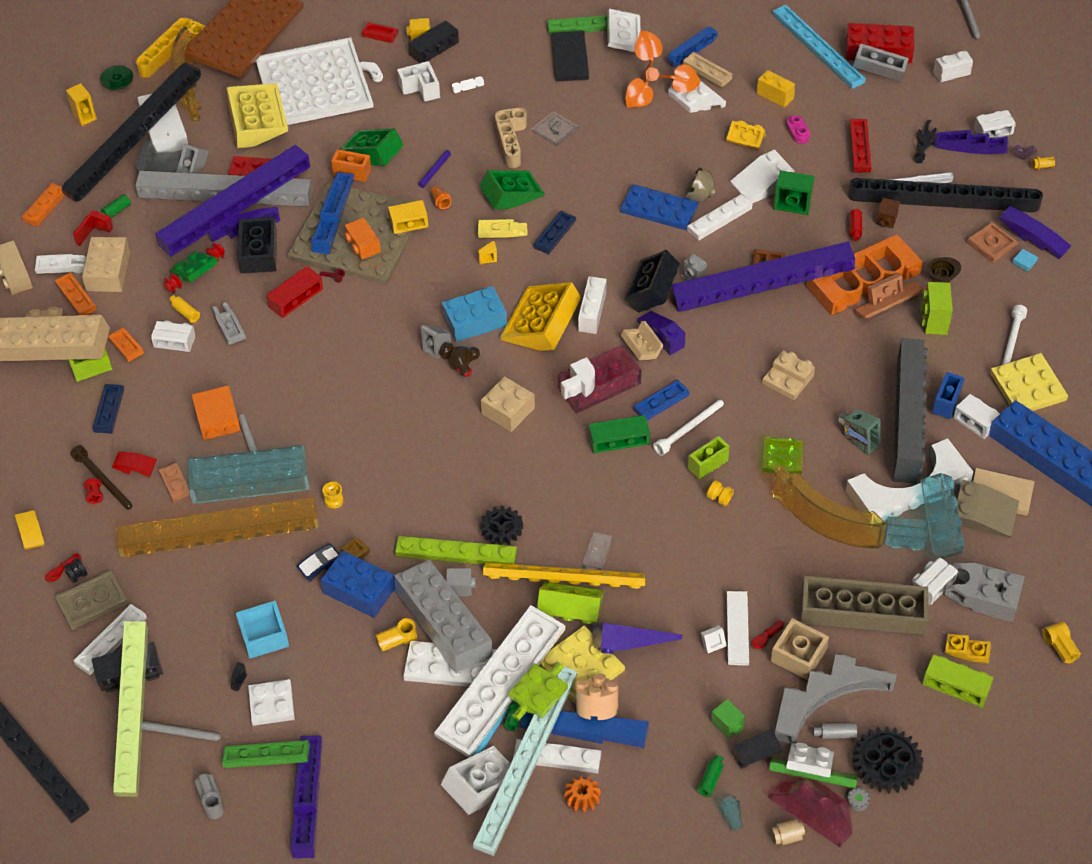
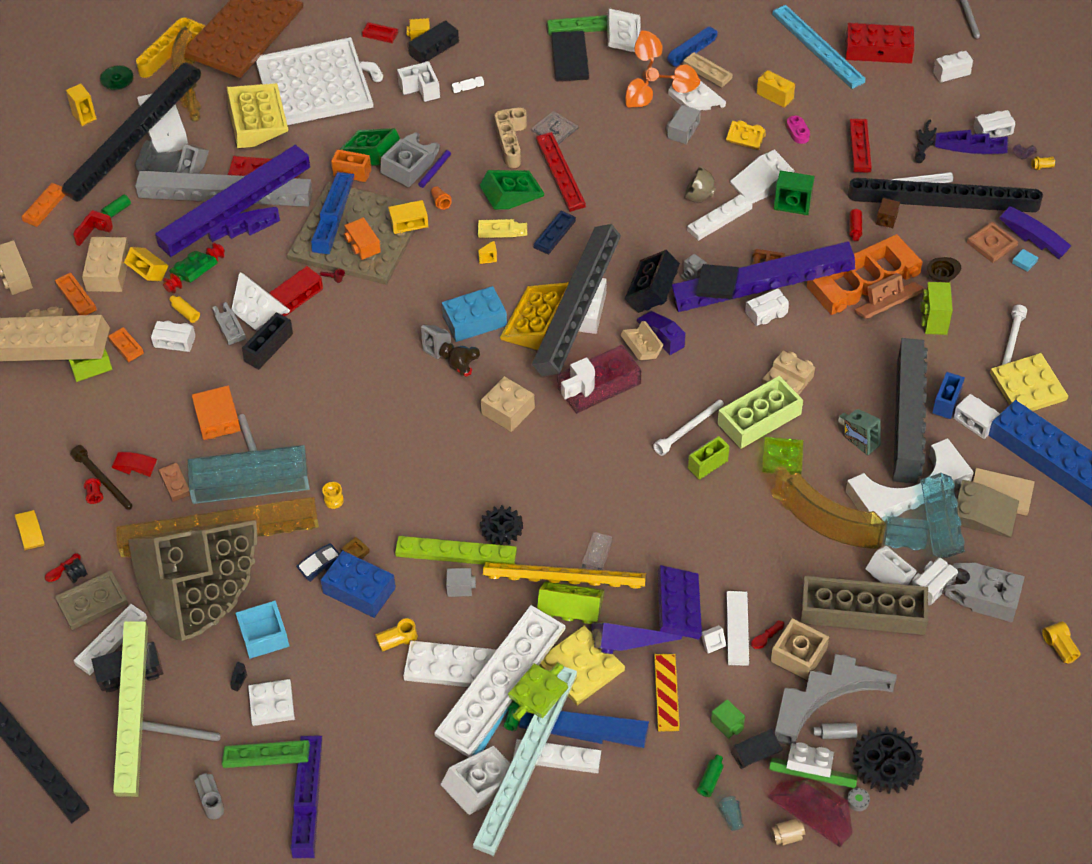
(60, 263): white hinge -> none
(108, 408): dark blue tile -> none
(146, 264): none -> yellow brick
(193, 574): none -> dark tan brick
(254, 303): none -> white wing
(257, 245): black brick -> none
(267, 340): none -> black brick
(408, 159): none -> light grey brick
(443, 616): light grey brick -> none
(560, 172): none -> red tile
(576, 300): none -> dark grey brick
(583, 801): orange gear -> none
(597, 697): light nougat brick -> none
(619, 434): green brick -> none
(659, 207): blue plate -> none
(661, 400): blue tile -> none
(666, 692): none -> tile
(679, 602): none -> dark purple plate
(683, 124): none -> light grey brick
(717, 281): none -> black tile
(720, 493): yellow wheel -> none
(760, 412): none -> yellowish green brick
(767, 307): none -> white brick
(880, 62): light grey brick -> none
(890, 567): none -> white brick
(958, 680): lime brick -> none
(971, 650): yellow slope -> none

